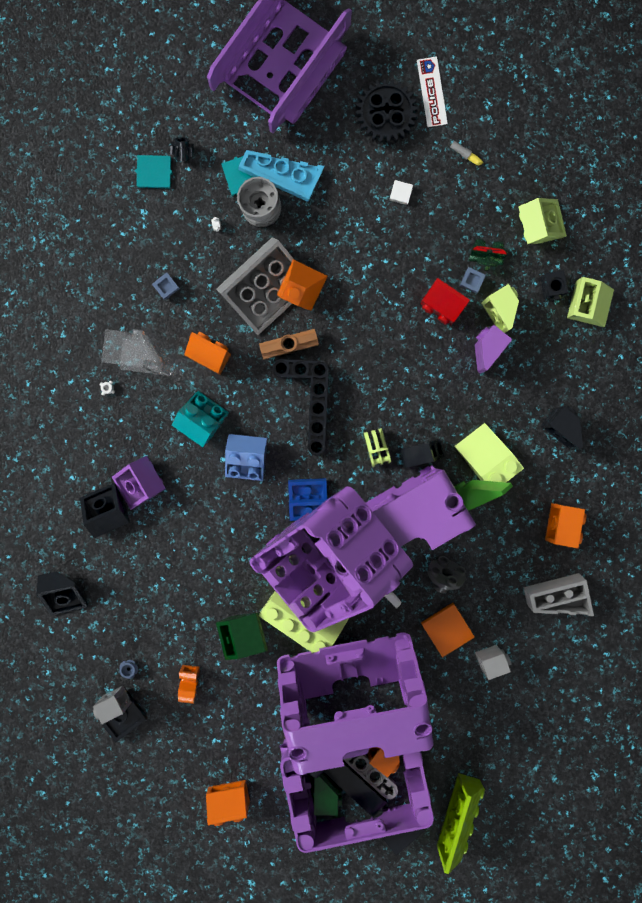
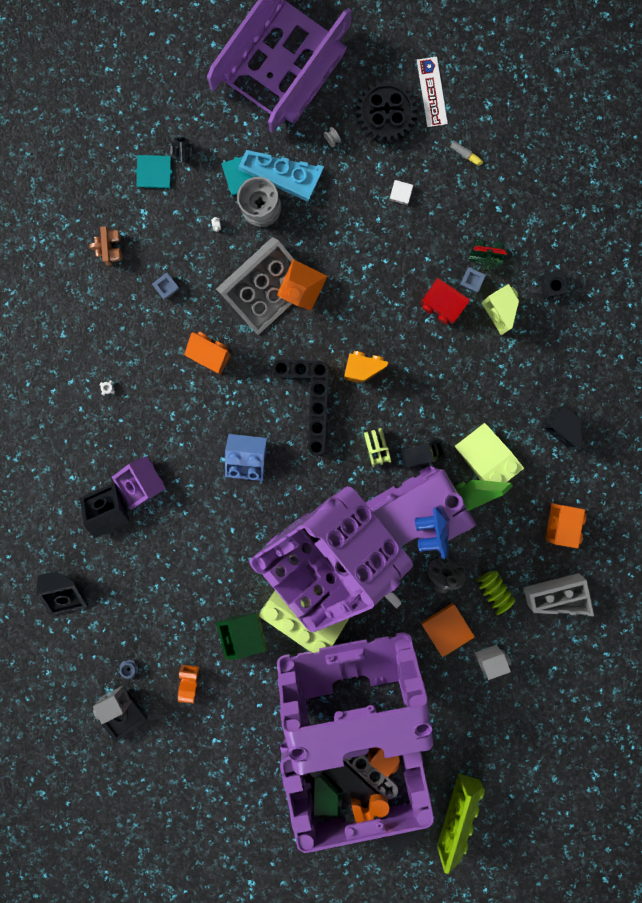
(108, 254): none -> nougat hips
(136, 353): clear windscreen -> none
(199, 418): teal slope -> none
(227, 803): orange slope -> none
(301, 341): medium nougat piece -> none
(305, 496): blue slope -> none
(332, 137): none -> light grey bush
(363, 368): none -> light orange slope
(377, 806): none -> orange leg
(439, 522): none -> blue connector
(489, 347): medium lavender slope -> none
(497, 591): none -> lime piece
(542, 220): yellowish green slope -> none
(590, 302): yellowish green slope -> none

